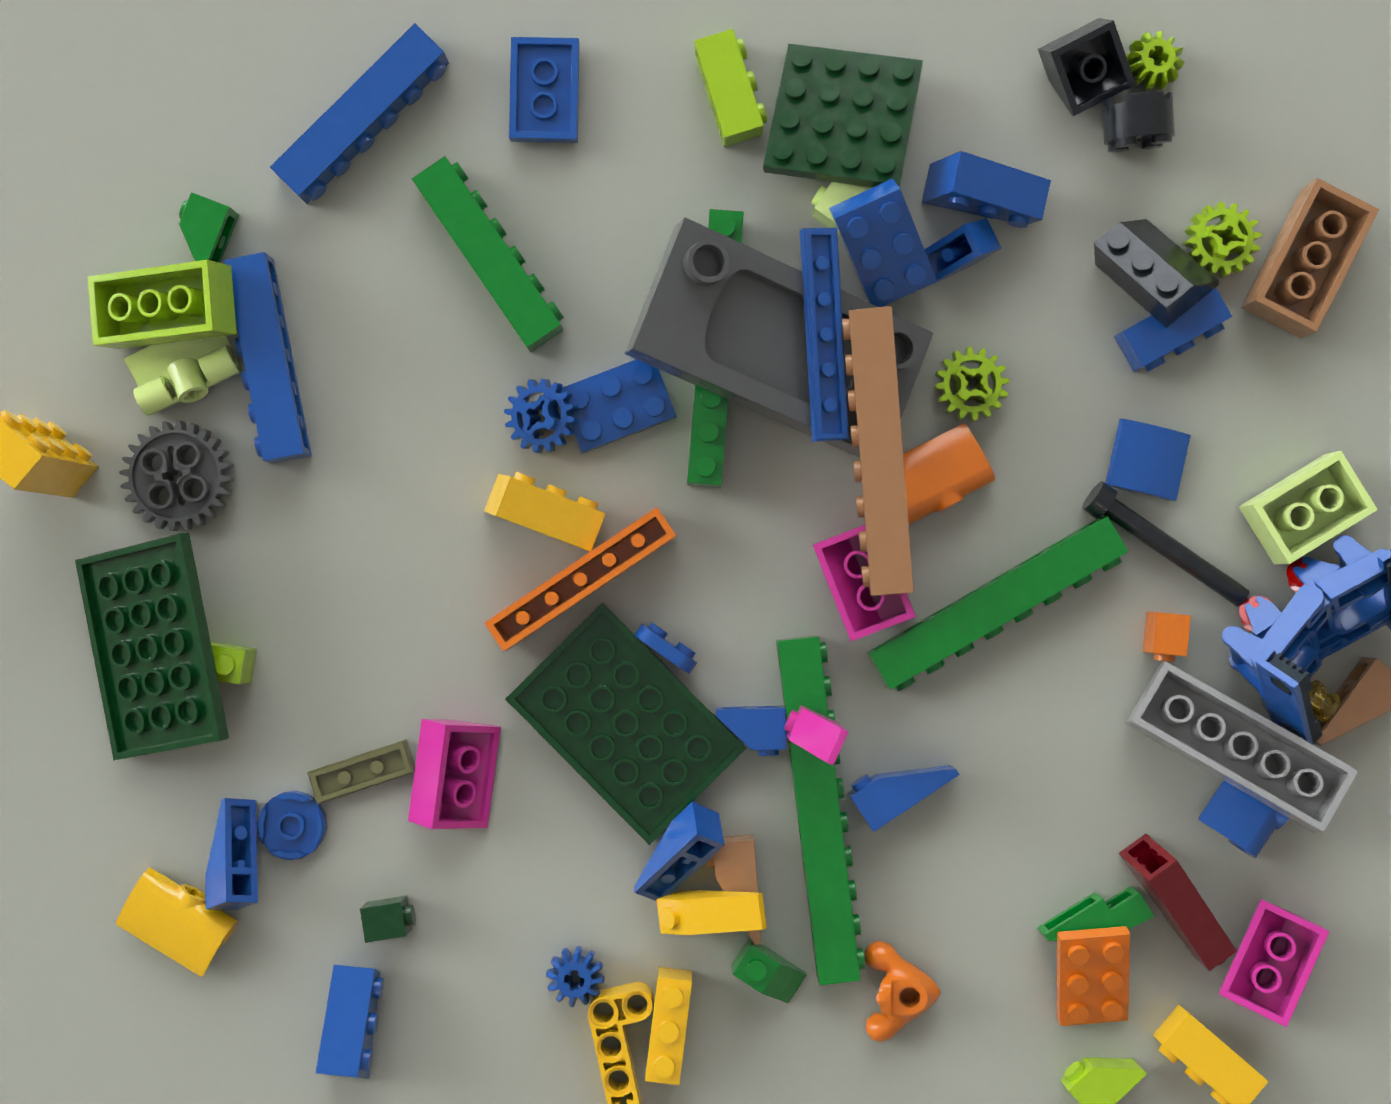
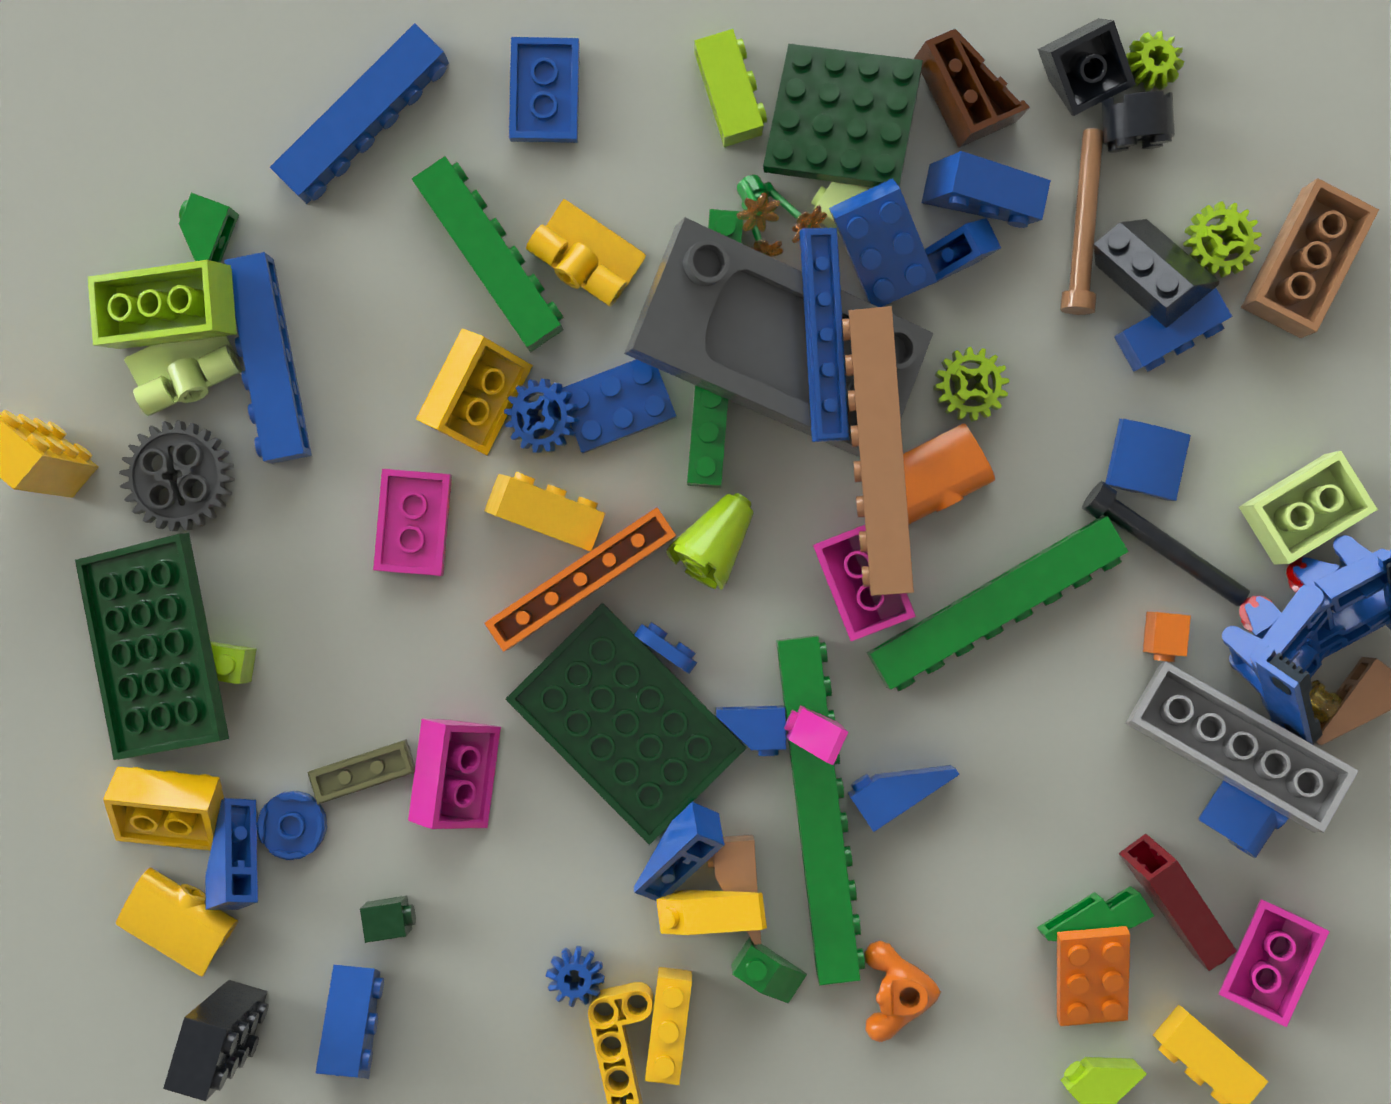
(163, 807): none -> yellow slope
(216, 1040): none -> black brick
(412, 522): none -> dark pink plate
(474, 391): none -> yellow slope
(586, 253): none -> yellow panel
(714, 541): none -> lime cone
(758, 209): none -> clear orange plant
(966, 90): none -> reddish brown wedge
(1079, 298): none -> medium nougat piece

